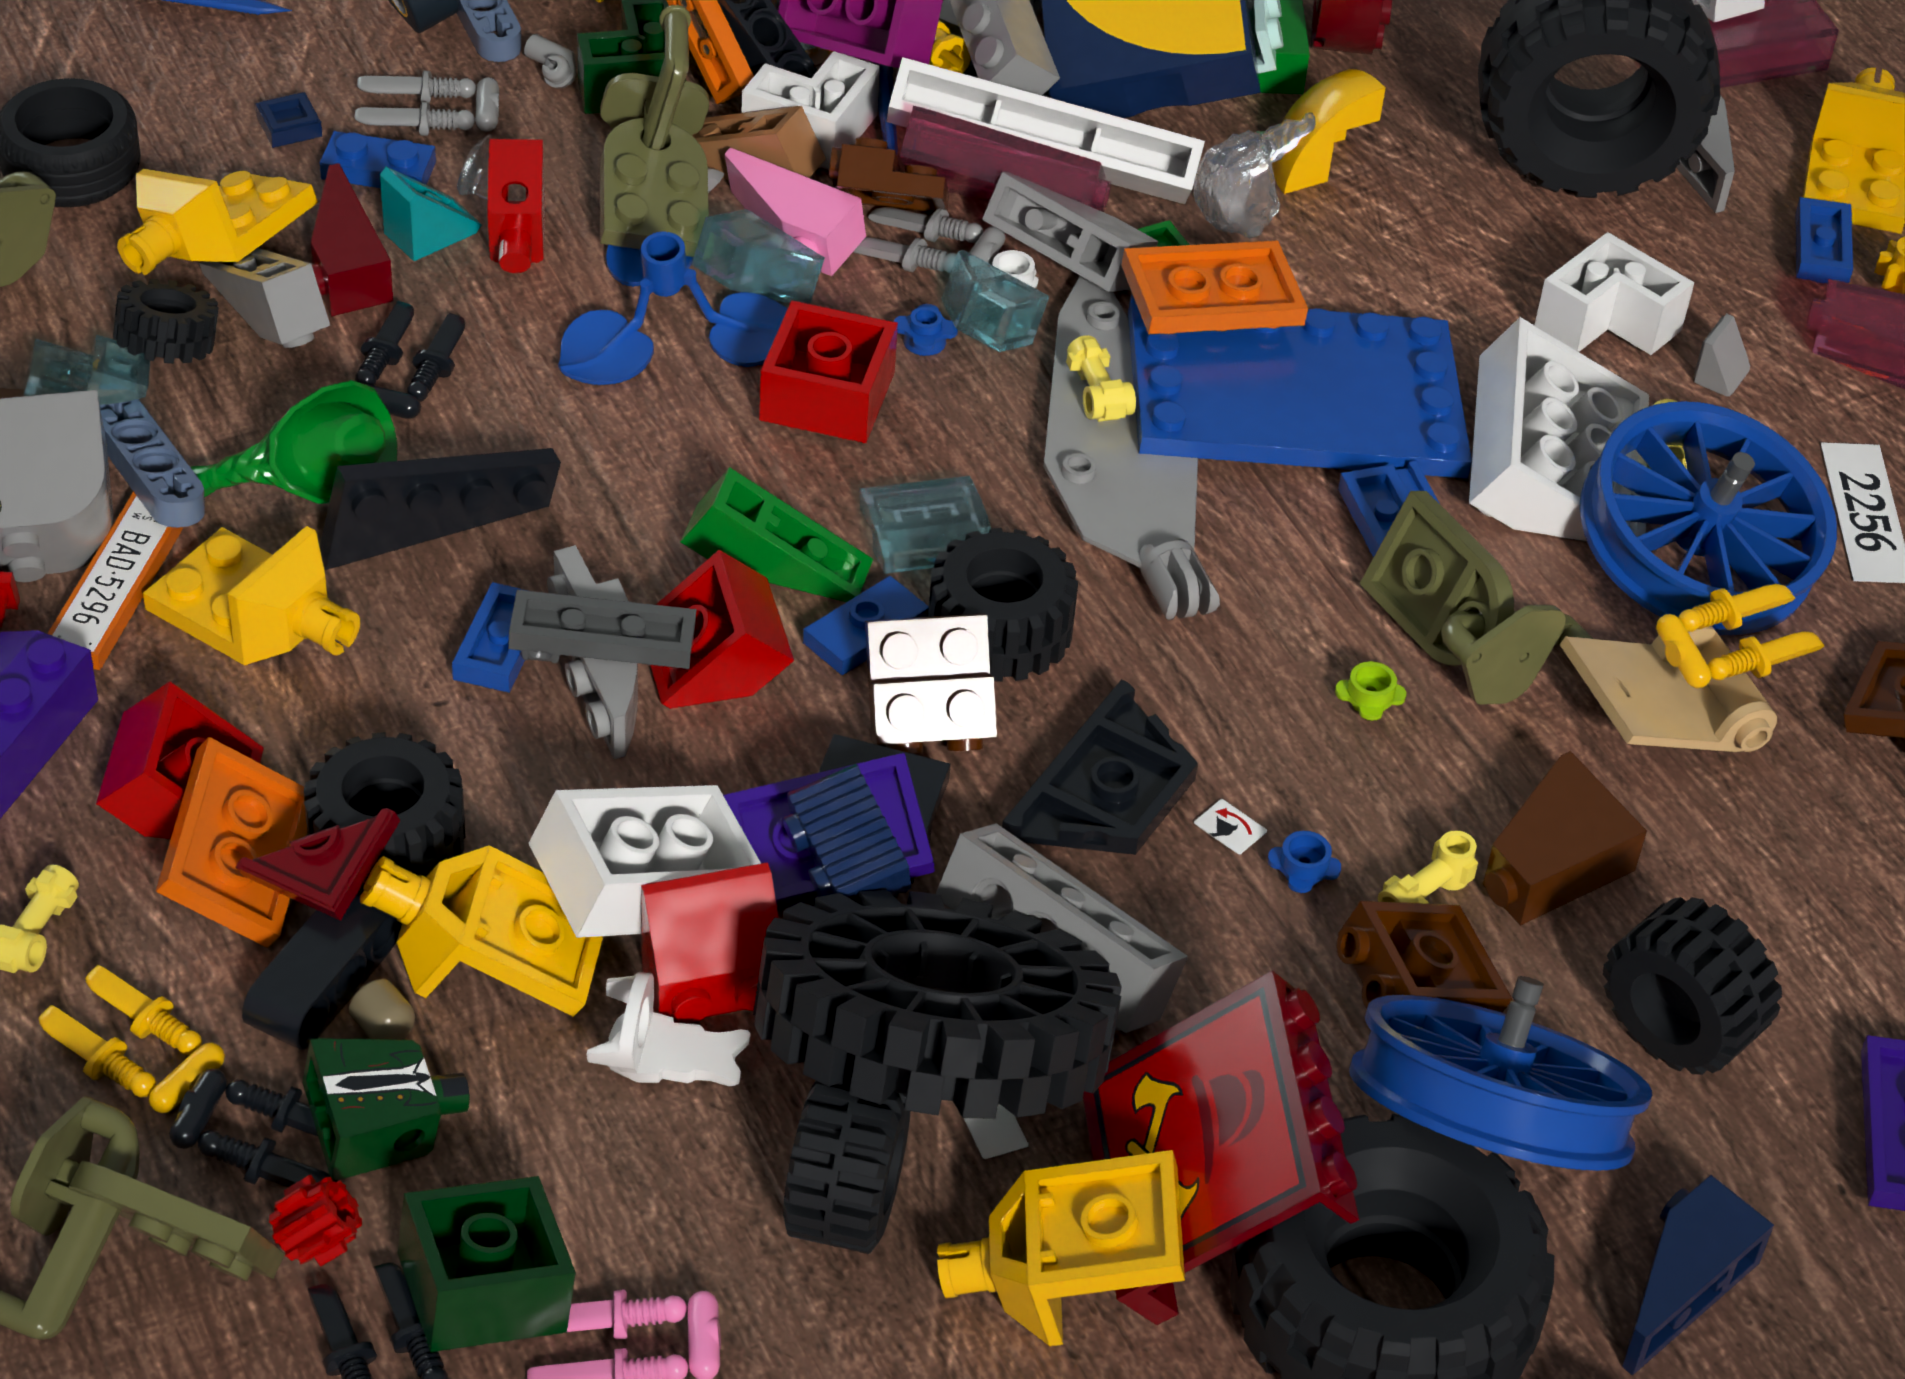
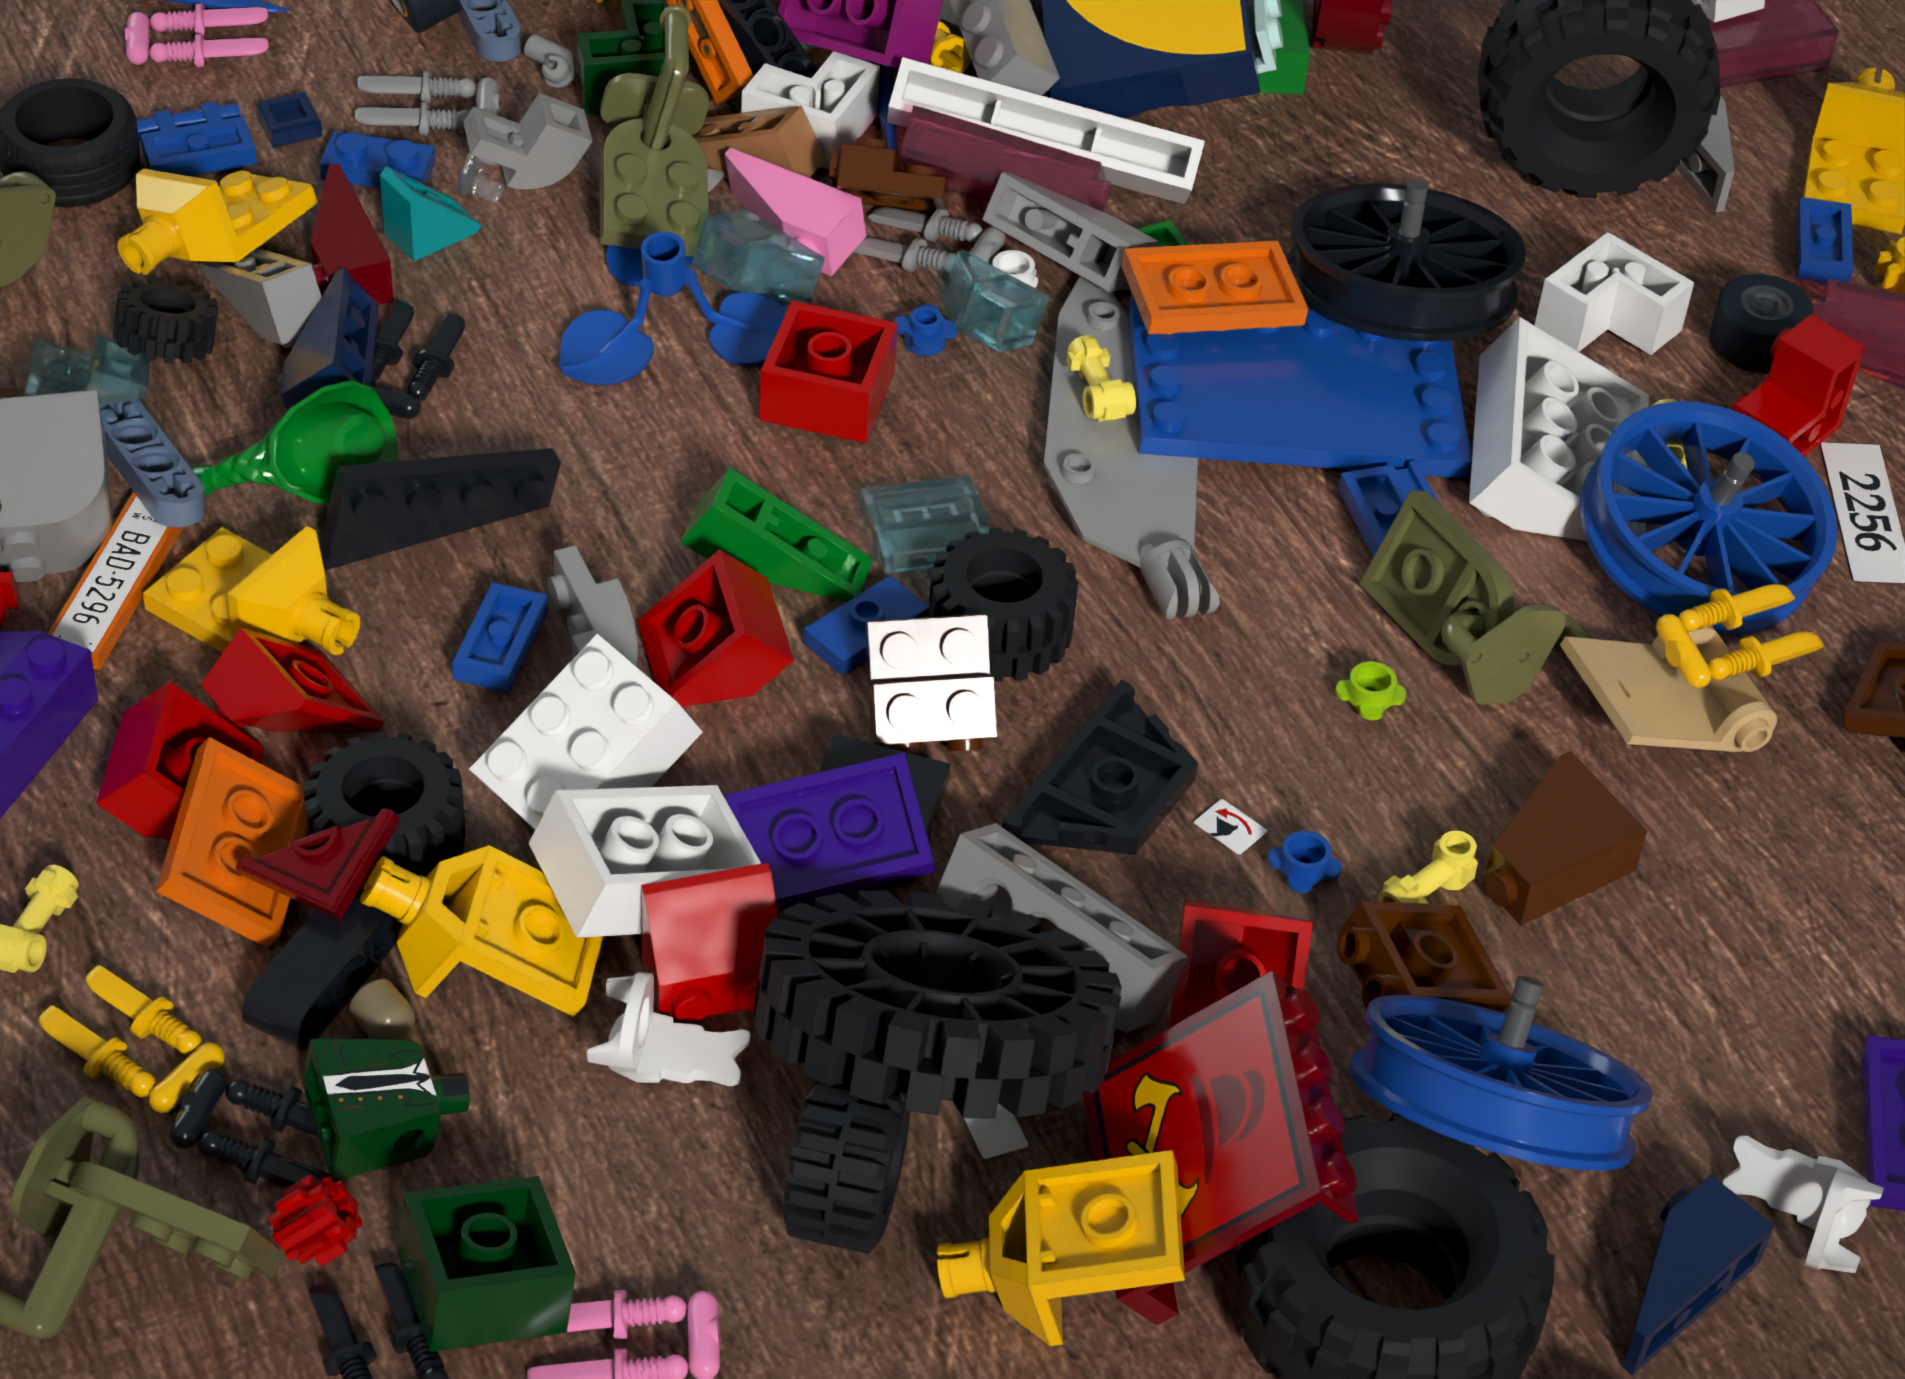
(138, 34): none -> bright pink piece
(197, 140): none -> blue plate
(284, 688): none -> red slope
(334, 343): none -> dark blue slope
(516, 227): red torso -> none
(536, 149): none -> light grey brick
(587, 730): none -> white brick
(600, 629): dark grey hinge -> none
(845, 837): dark blue brick -> none
(1233, 948): none -> red slope
(1238, 179): clear hair -> none
(1338, 104): yellow brick -> none
(1405, 261): none -> black wheel
(1692, 985): black tyre -> none
(1722, 358): light grey slope -> none
(1752, 315): none -> black wheel
(1806, 384): none -> red brick
(1818, 1191): none -> white hair

